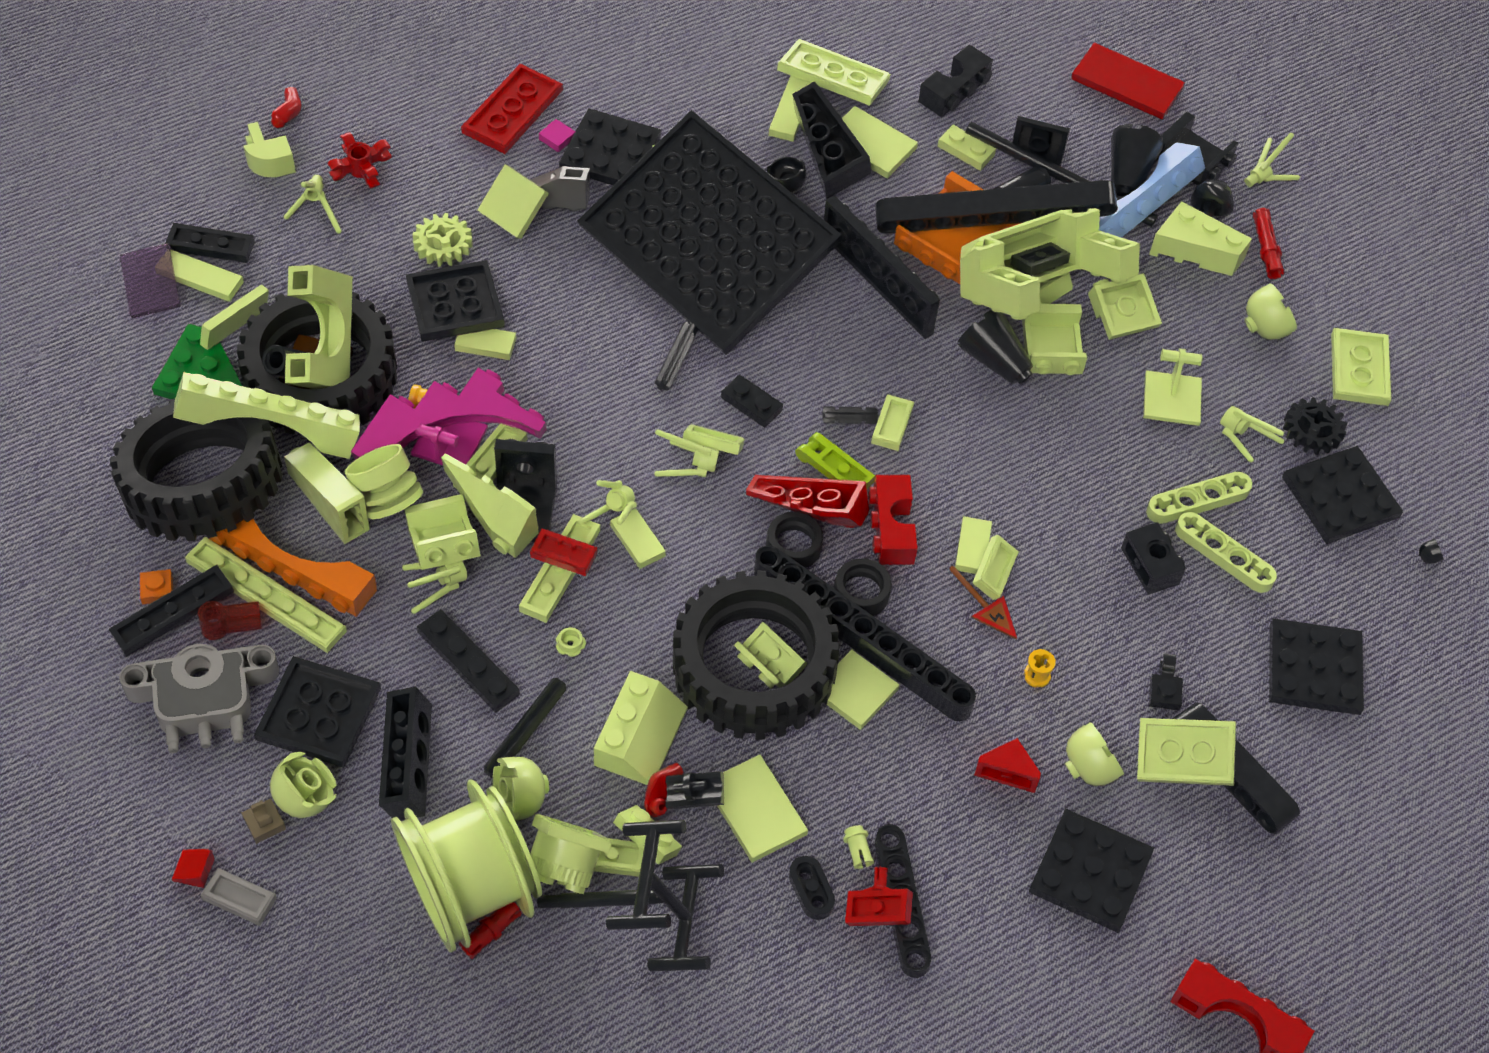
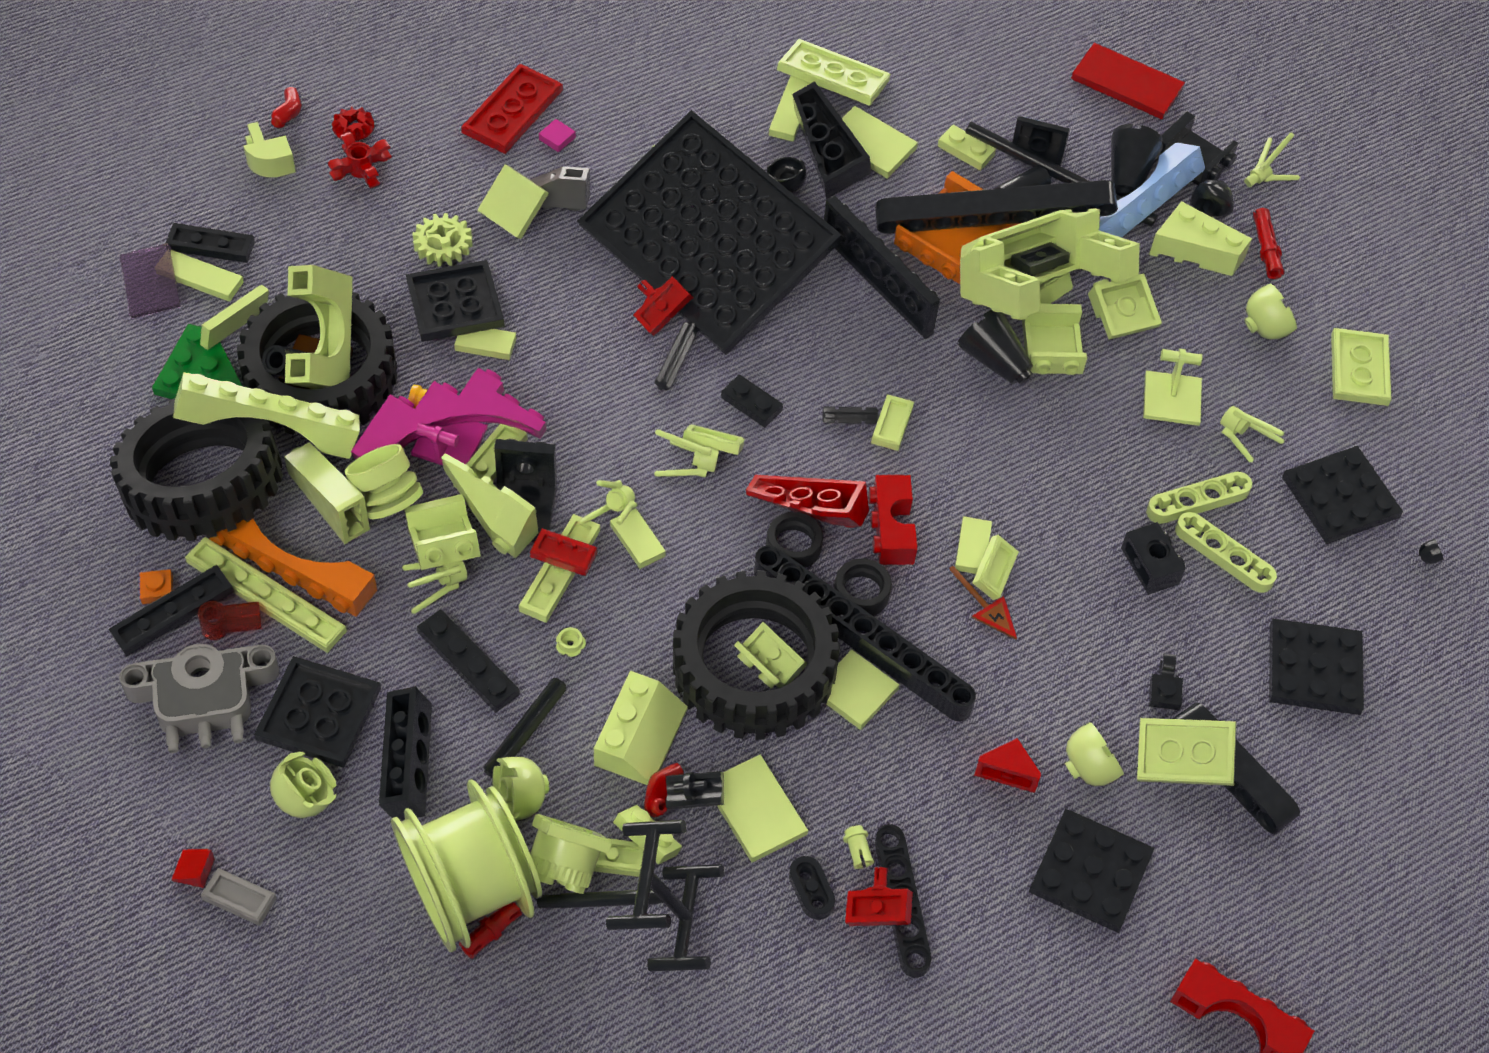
(263, 820): dark tan tile -> none
(313, 193): yellowish green plant -> none
(359, 130): none -> red gear
(608, 145): black plate -> none
(661, 304): none -> red plate
(832, 460): lime plate -> none
(968, 72): black arch -> none
(1036, 665): yellow bush -> none
(1315, 425): black gear -> none

